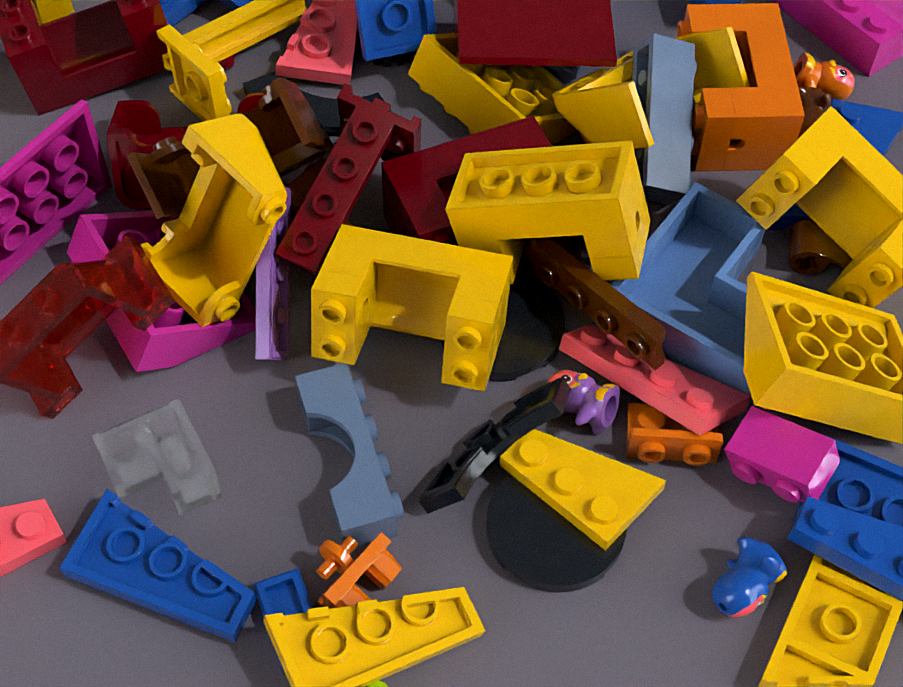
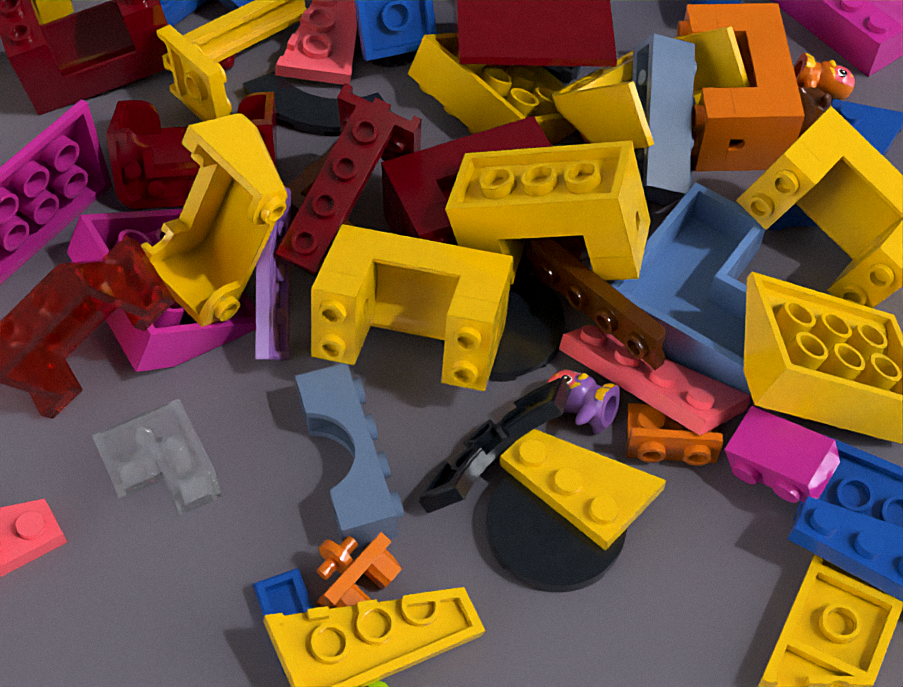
(144, 565): blue wing -> none
(285, 124): reddish brown windscreen -> none
(747, 581): blue animal -> none
(813, 249): reddish brown panel -> none

